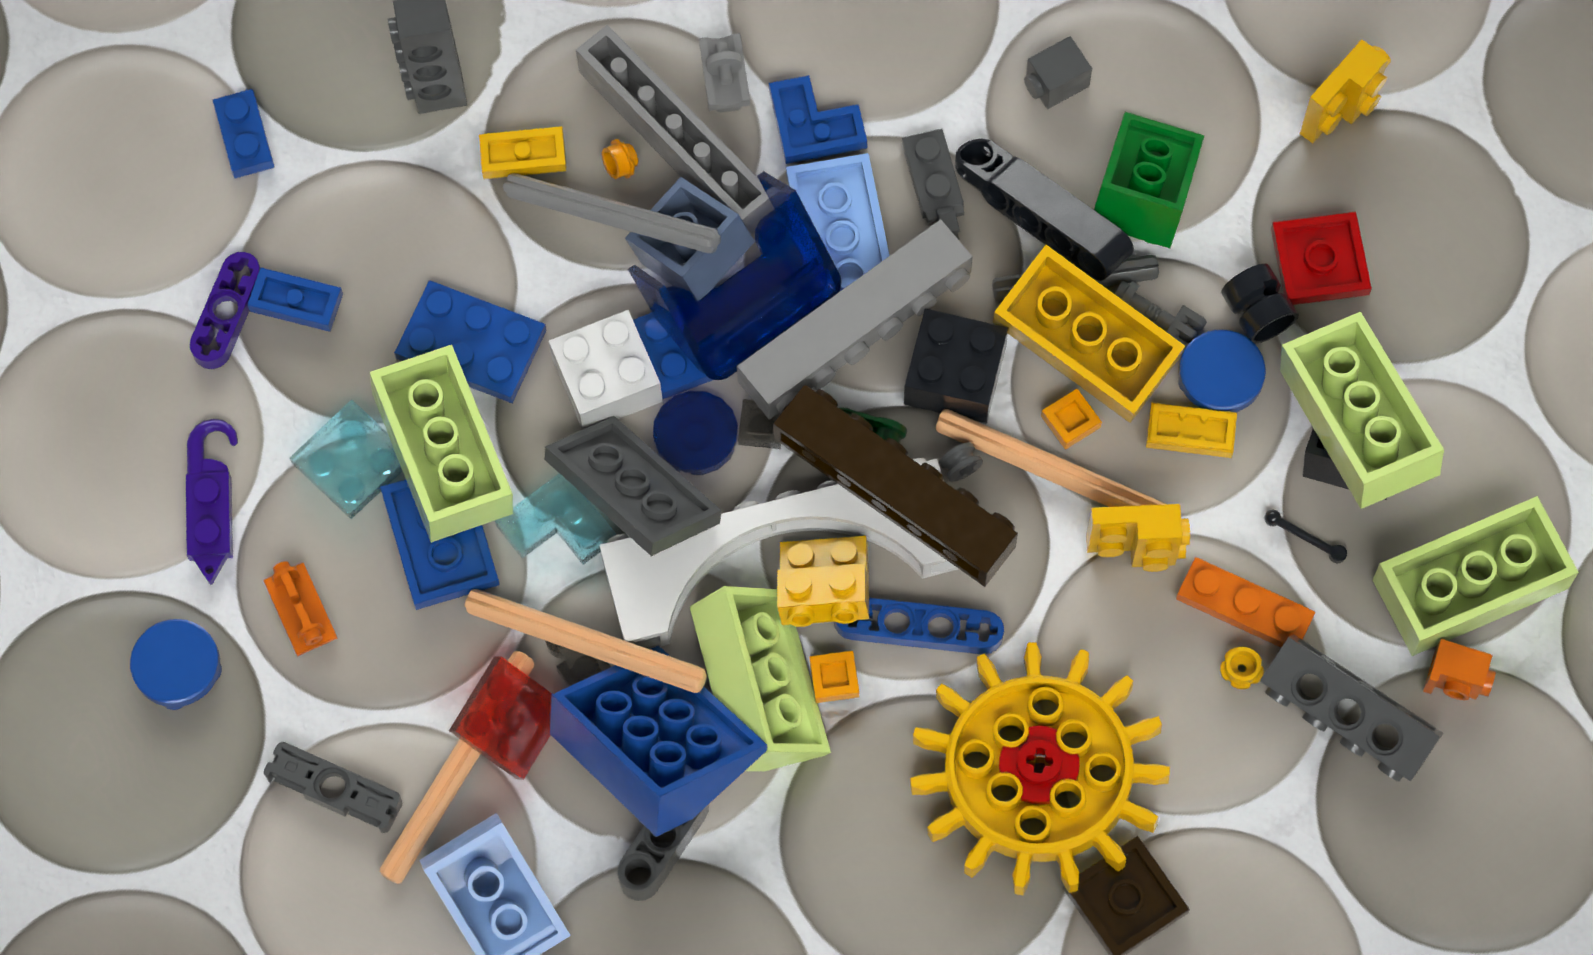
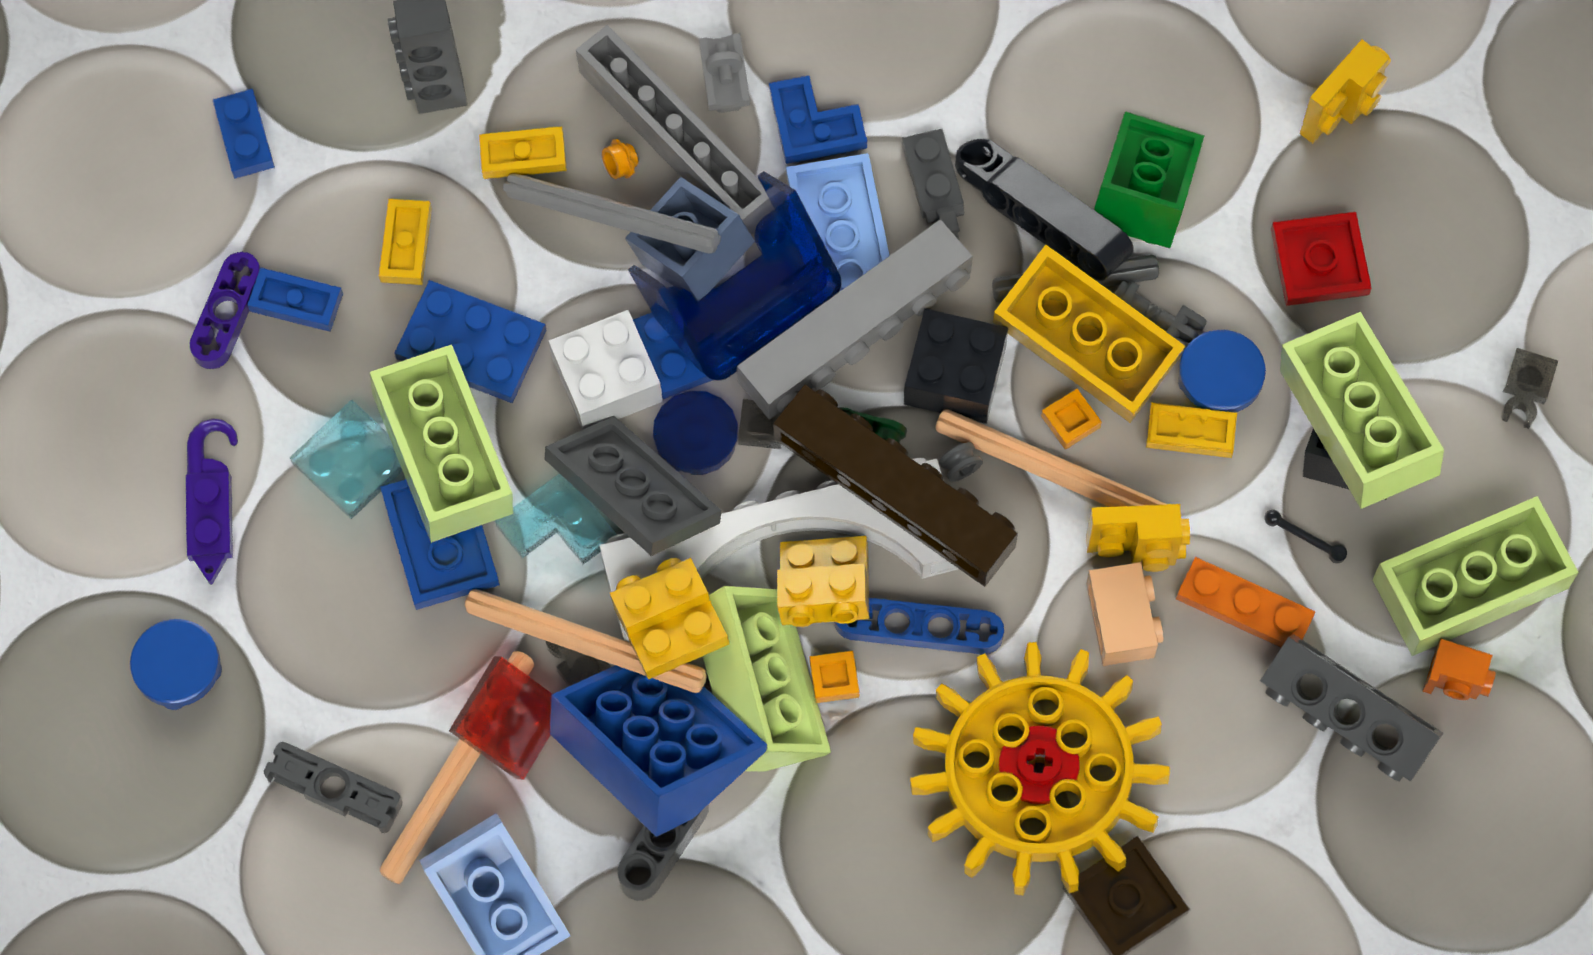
(299, 607): orange hinge -> none
(405, 241): none -> yellow plate
(668, 617): none -> yellow plate
(1057, 73): dark grey brick -> none
(1123, 613): none -> light nougat brick
(1246, 657): yellow plate -> none
(1261, 307): black wheel -> none
(1529, 381): none -> clear smoke plate

